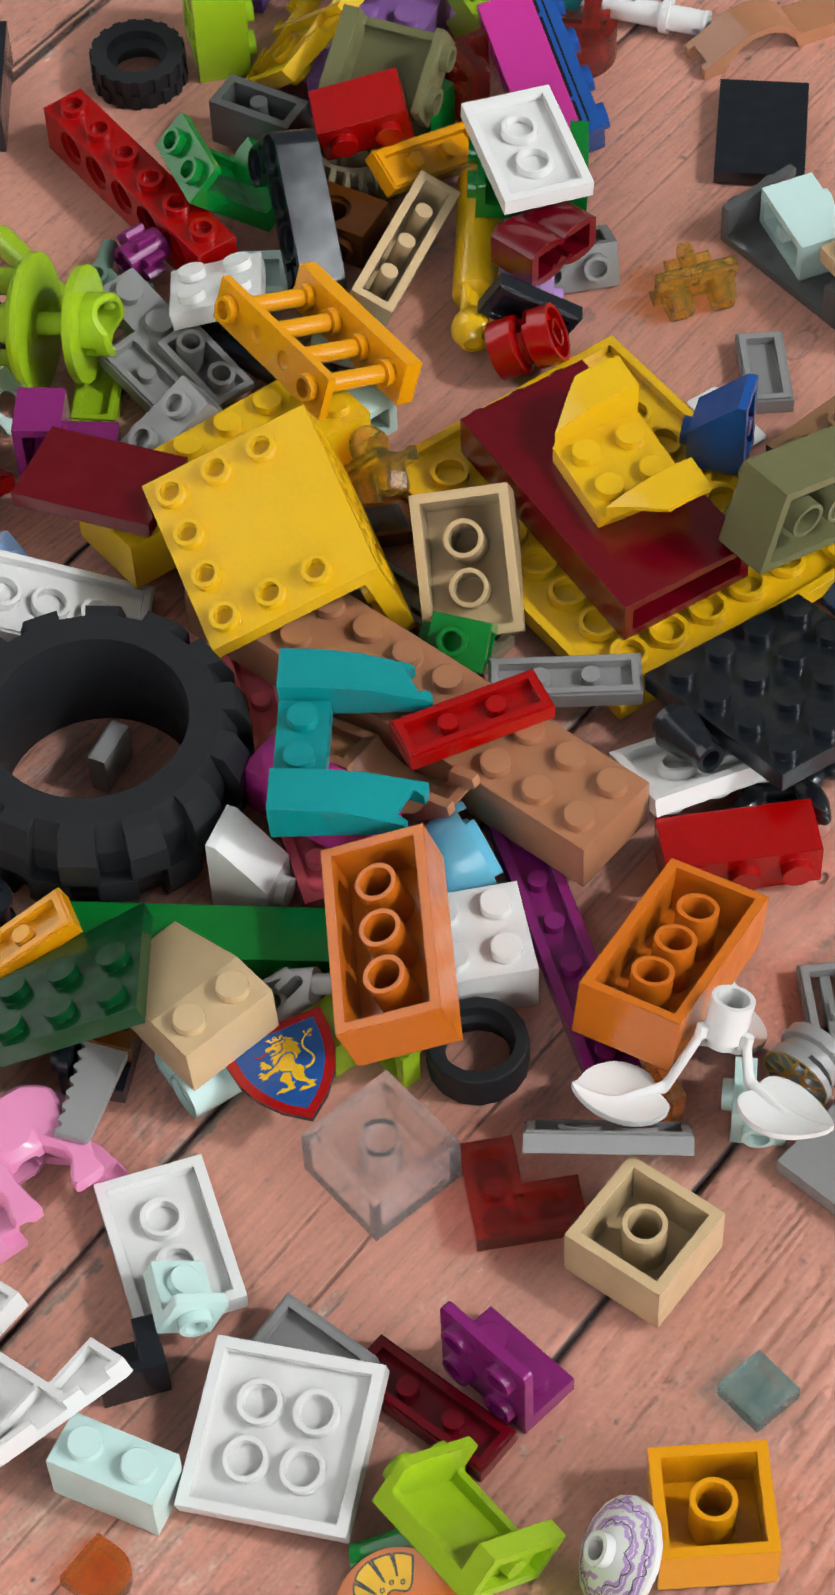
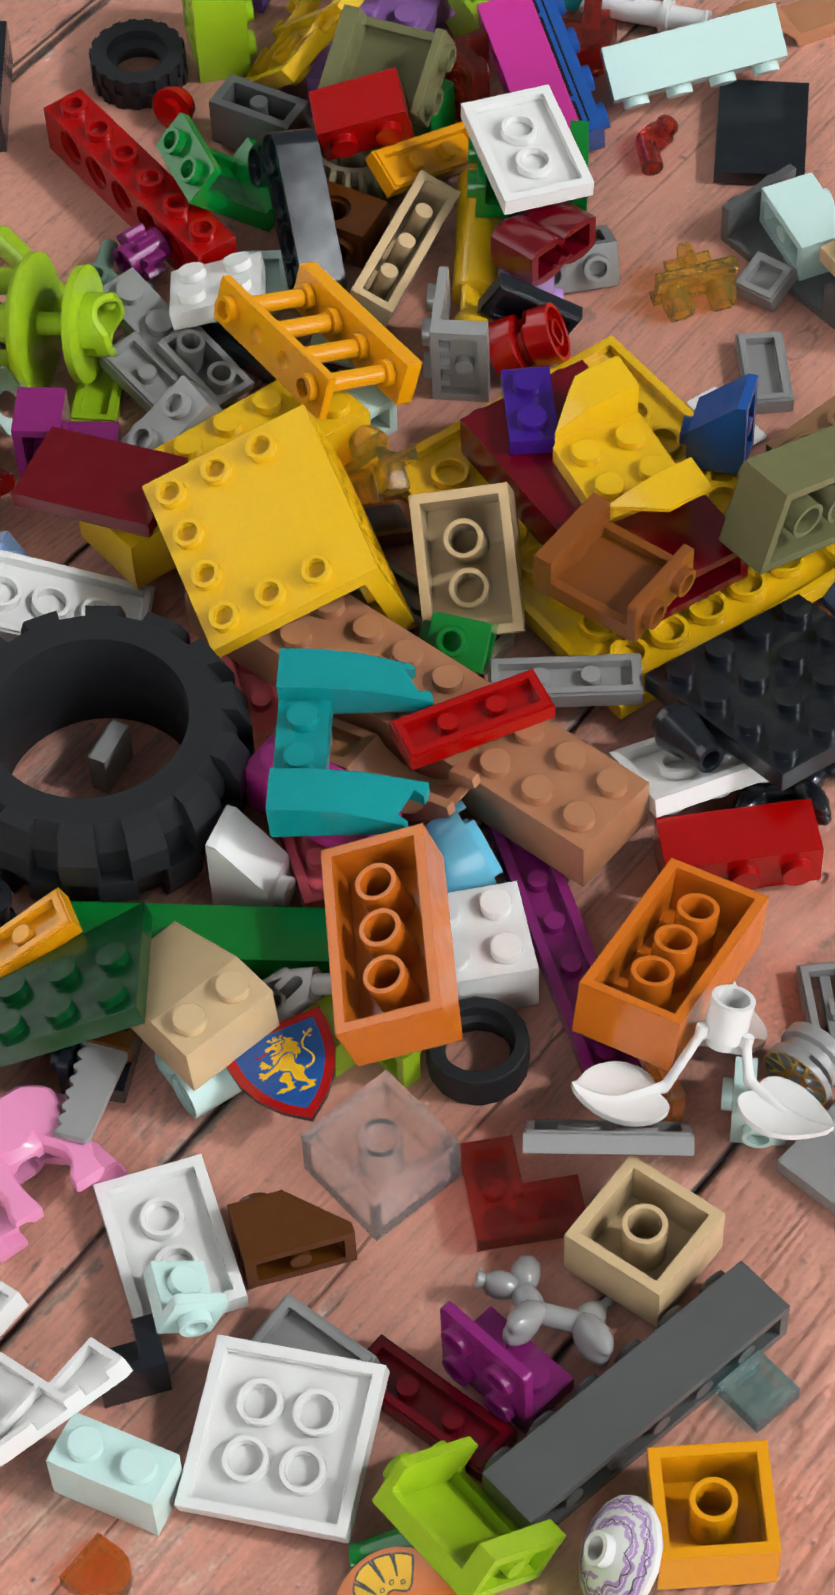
(170, 102): none -> red plate
(287, 1237): none -> reddish brown slope
(458, 349): none -> light grey bracket
(529, 410): none -> dark purple plate
(586, 1324): none -> light grey piece
(611, 572): none -> dark orange panel
(636, 1399): none -> dark grey brick
(652, 141): none -> clear red arm
(694, 55): none -> light aqua brick
(765, 281): none -> light grey tile

